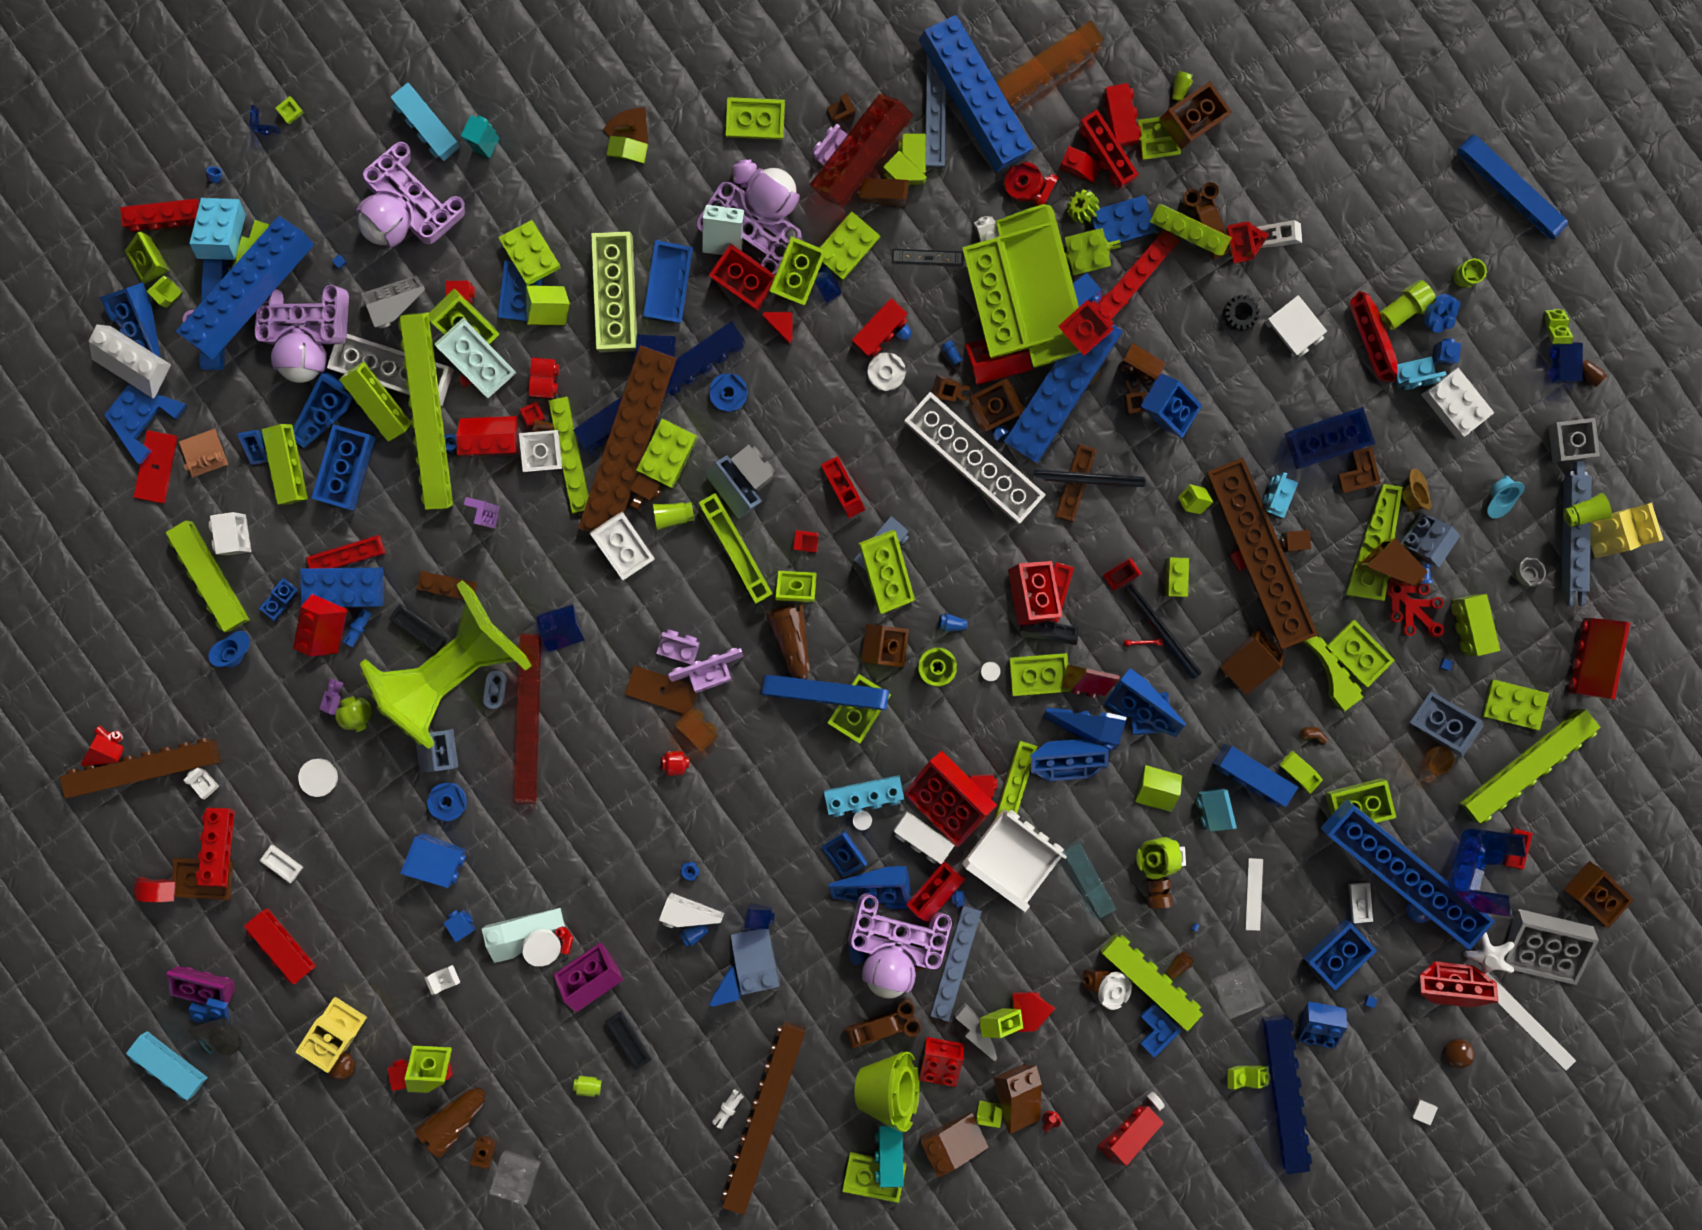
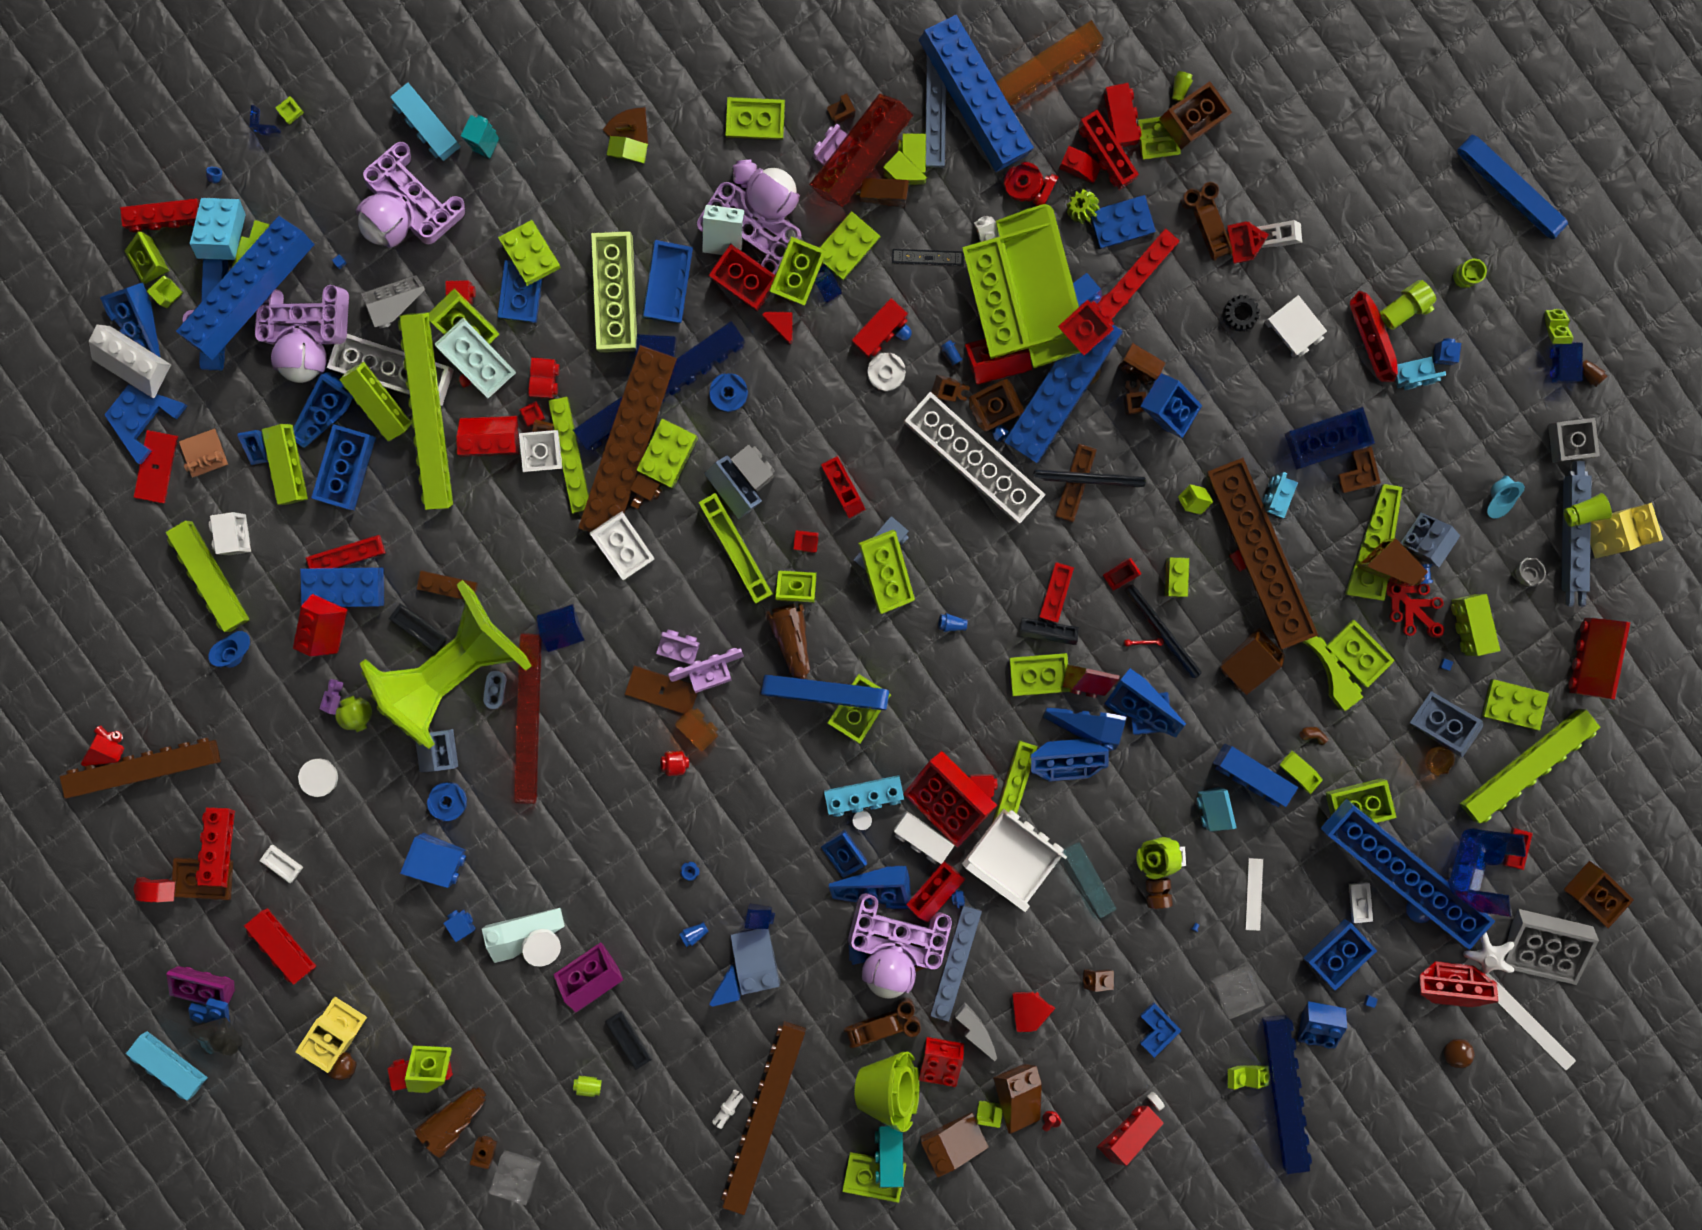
(201, 782): white bracket -> none
(279, 599): blue slope -> none
(357, 627): blue pin -> none
(442, 979): white bracket -> none
(451, 438): blue plate -> none
(486, 512): medium lavender fence -> none
(546, 305): lime slope -> none
(566, 938): red arm -> none
(672, 514): lime plant -> none
(685, 912): white slope -> none
(885, 645): reddish brown slope -> none
(948, 666): lime brick -> none
(990, 671): white tile -> none
(1001, 1023): lime brick -> none
(1034, 592): red slope -> none
(1089, 251): lime plate -> none
(1114, 990): white tile -> none
(1151, 982): lime brick -> none
(1159, 788): lime slope -> none
(1180, 964): reddish brown cone -> none
(1190, 229): lime brick -> none
(1295, 540): reddish brown brick -> none
(1416, 493): pearl gold piece -> none
(1424, 1111): white tile -> none
(1447, 307): blue plate -> none
(1457, 403): white brick -> none

